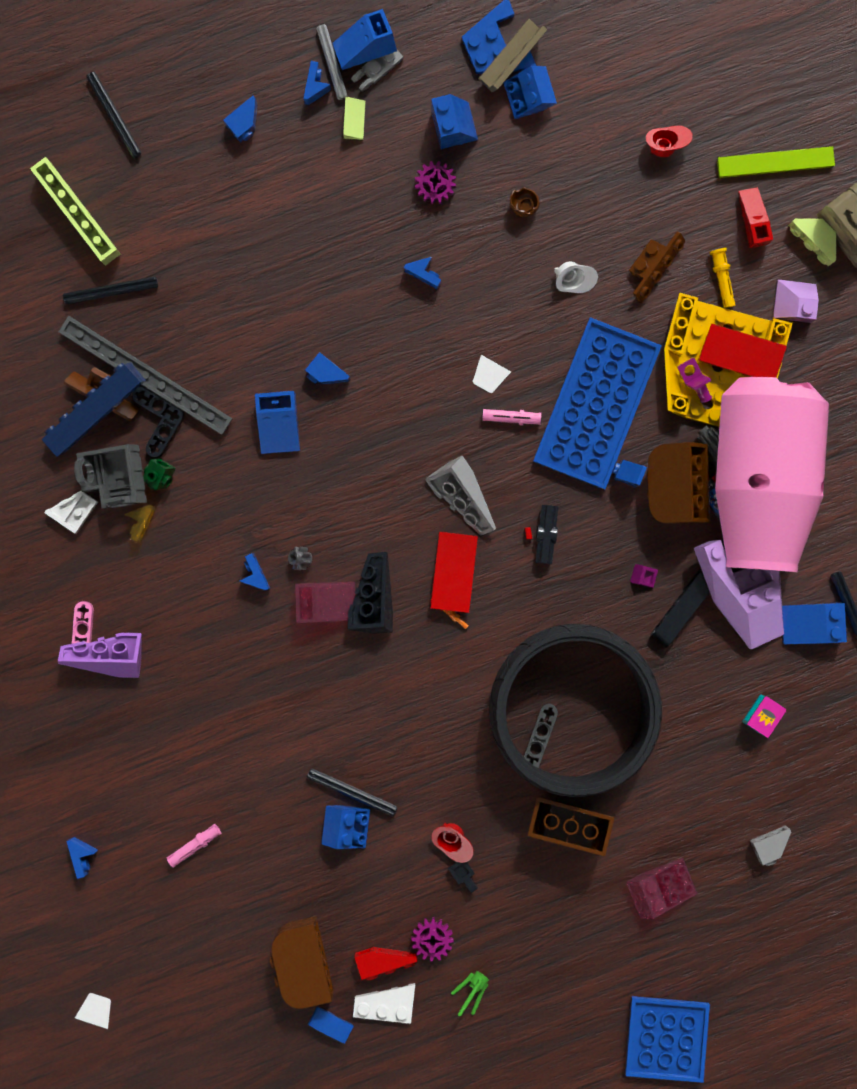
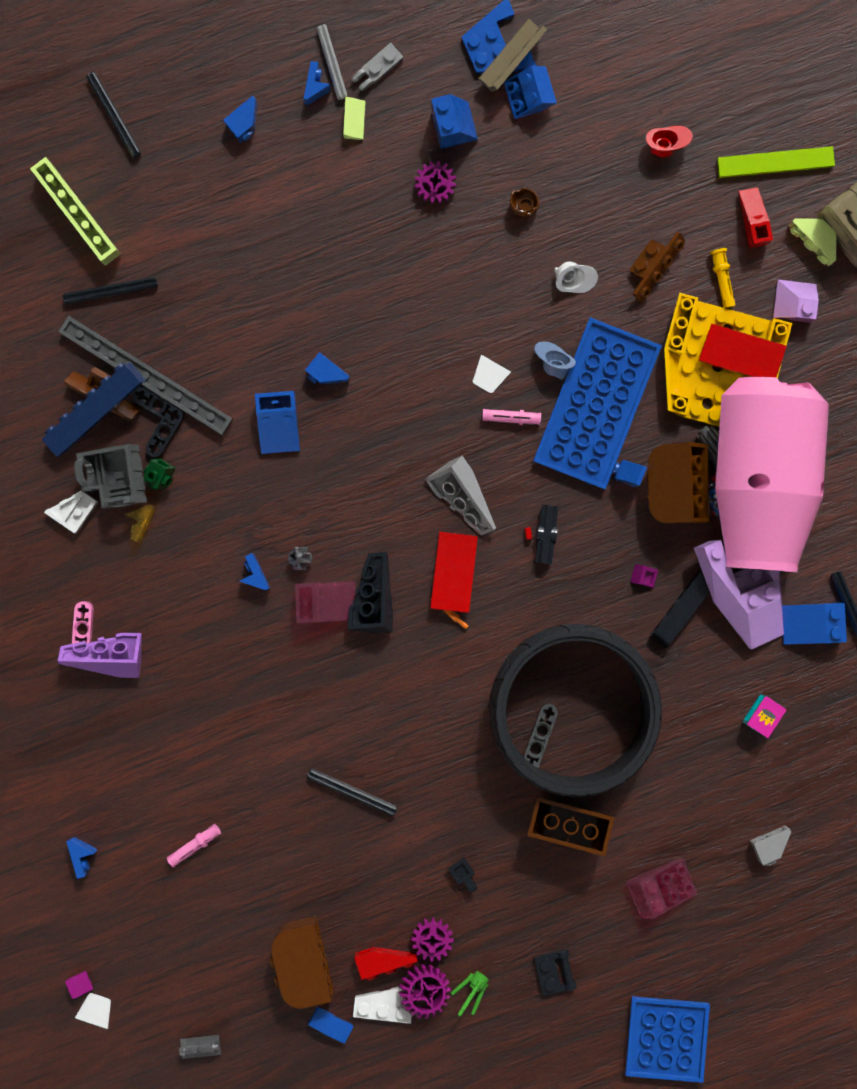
(78, 984): none -> magenta slope
(200, 1046): none -> flat silver hinge
(345, 827): blue slope -> none
(365, 40): blue slope -> none
(410, 996): none -> magenta gear
(418, 270): blue slope -> none
(452, 842): red piece -> none
(549, 975): none -> black plate
(555, 360): none -> sand blue piece
(696, 381): magenta bracket -> none

